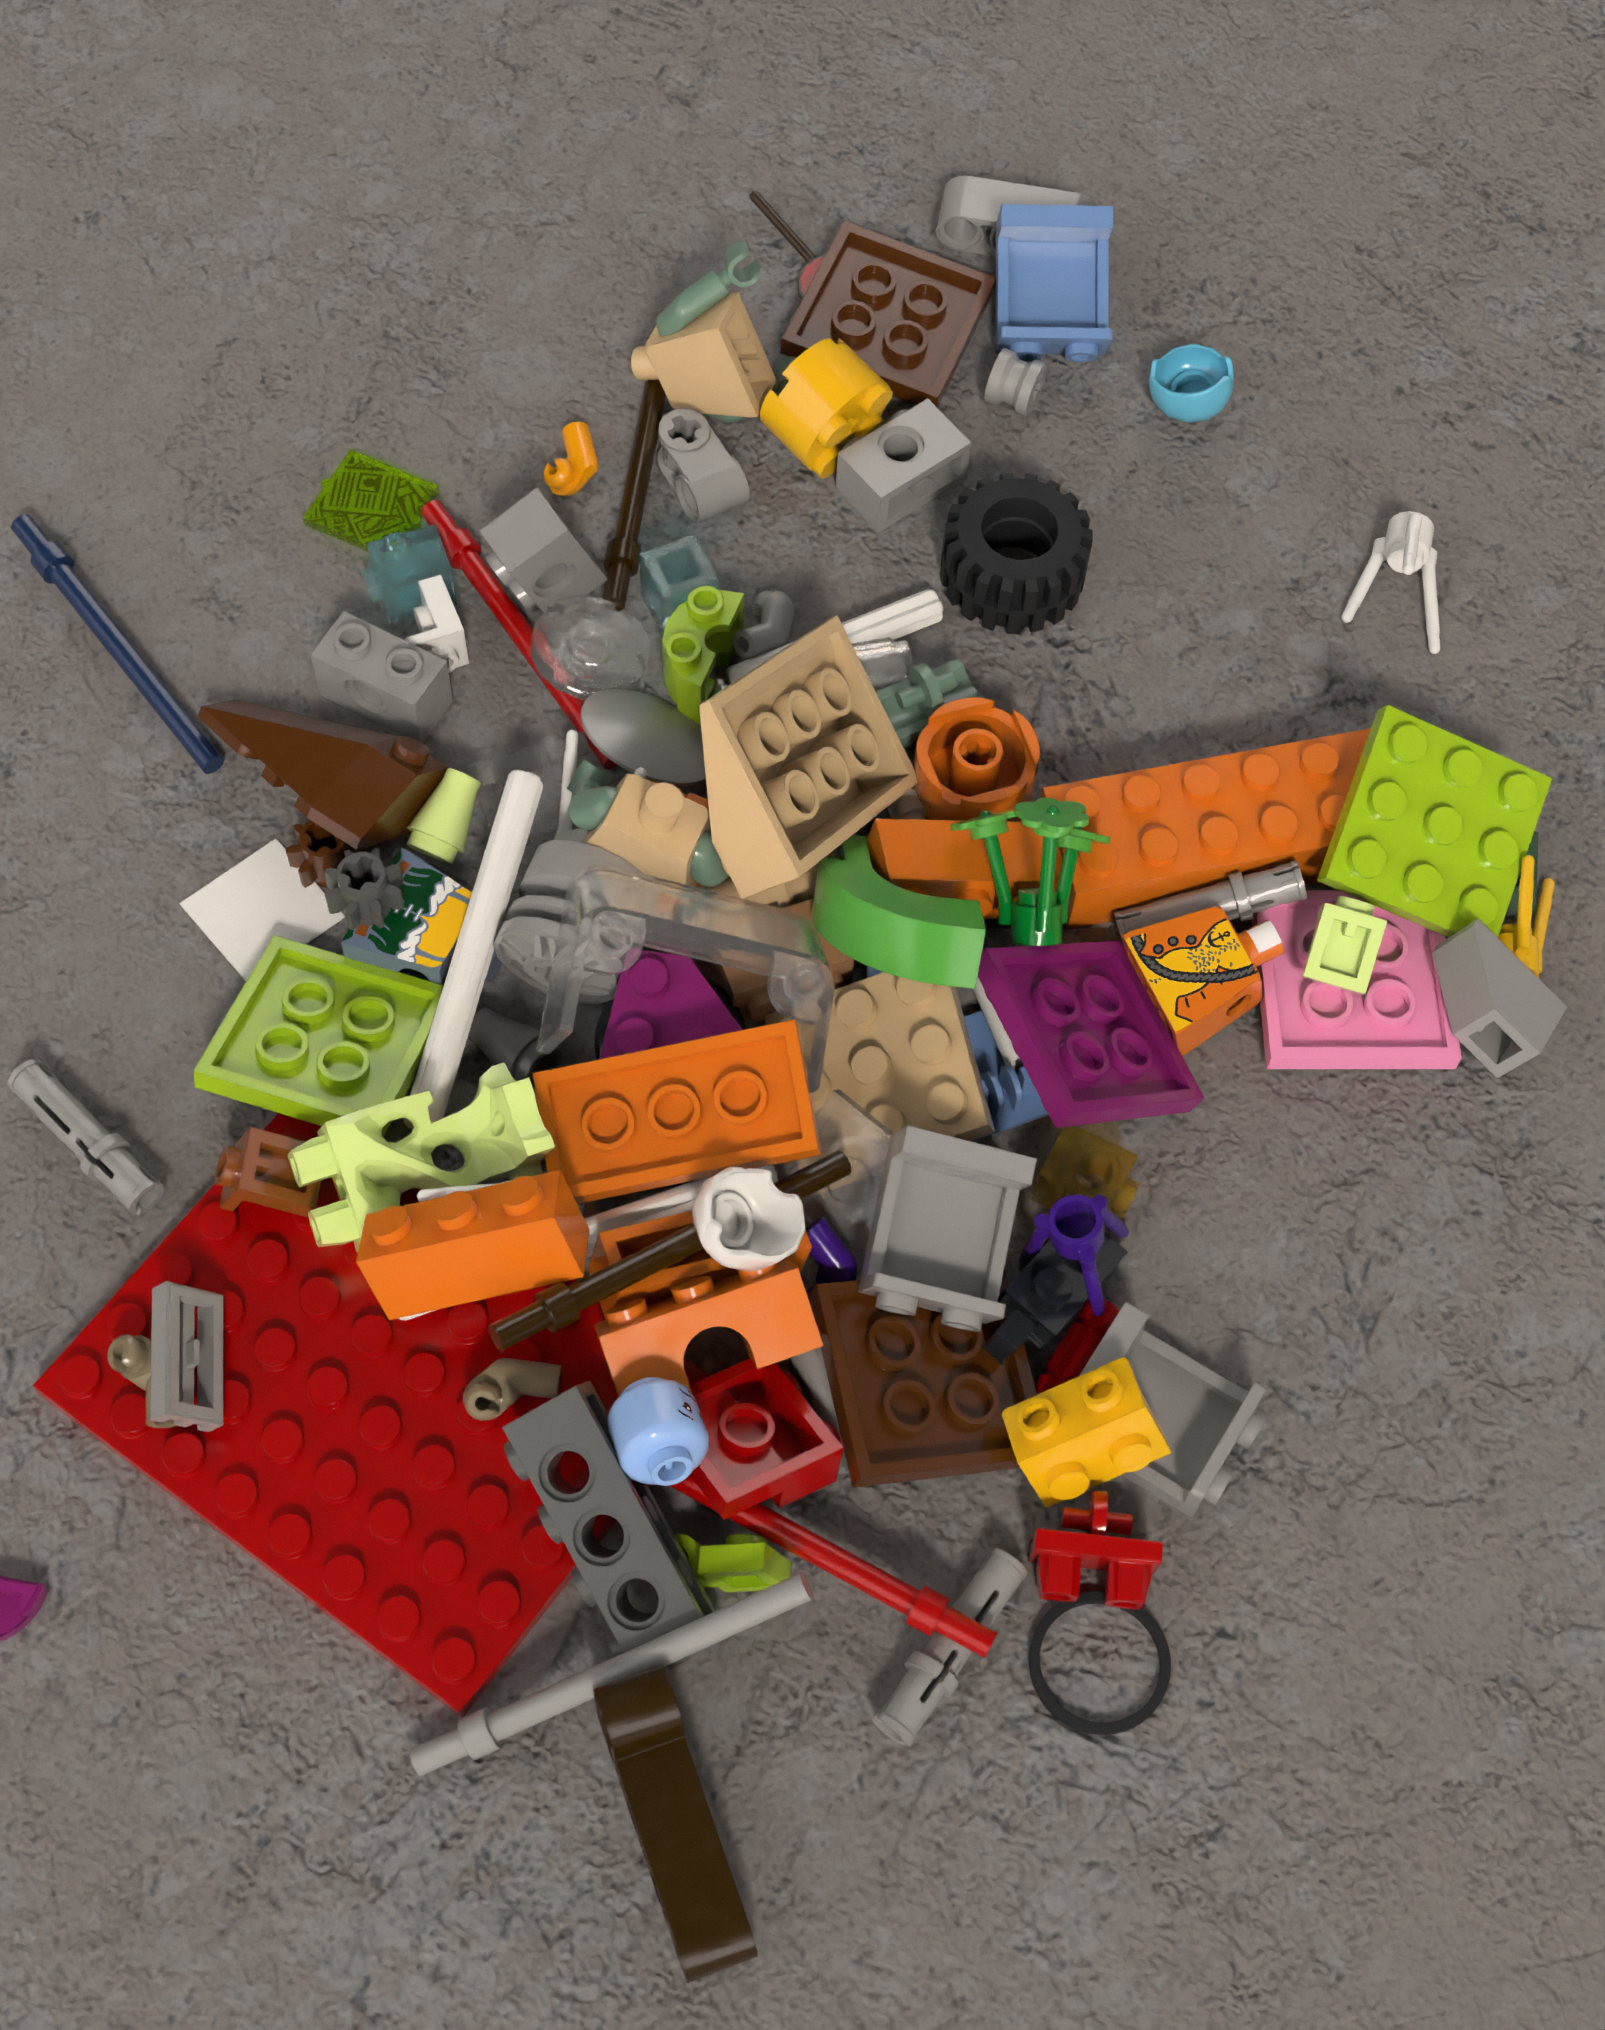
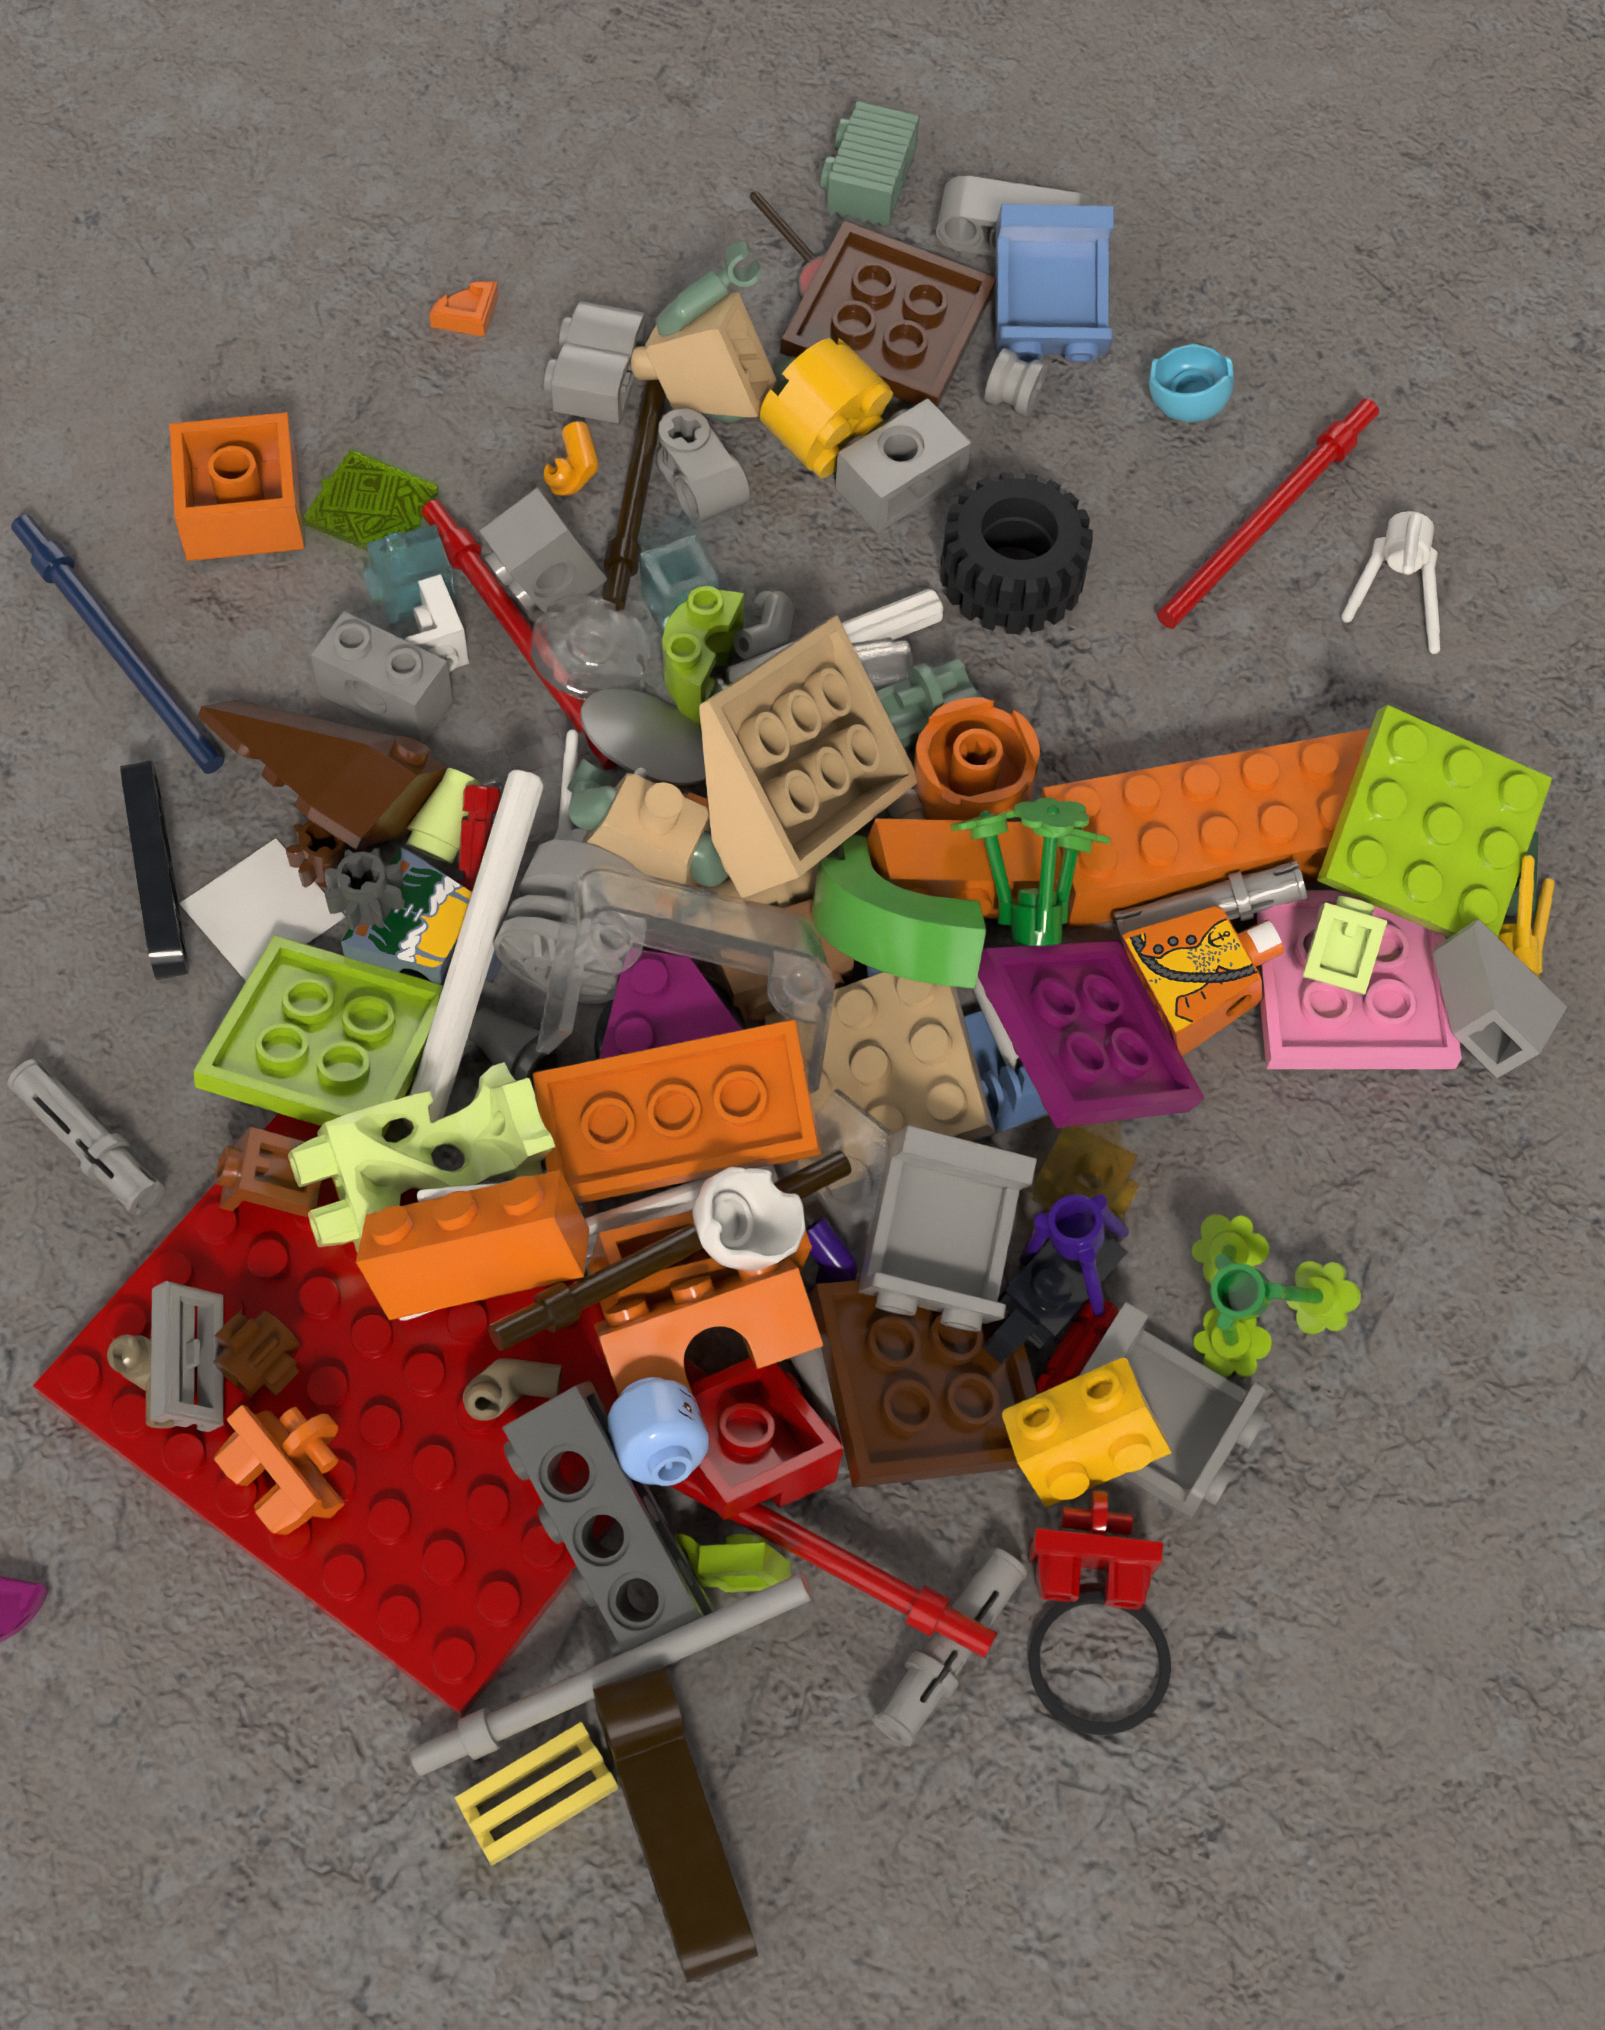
(154, 870): none -> black beam
(236, 486): none -> orange brick
(257, 1353): none -> reddish brown gear
(264, 1444): none -> orange hips
(466, 310): none -> orange tile
(480, 804): none -> red axle
(523, 1768): none -> light yellow tile
(594, 363): none -> light grey brick
(870, 163): none -> sand green brick
(1244, 1293): none -> lime plant
(1331, 447): none -> red bar

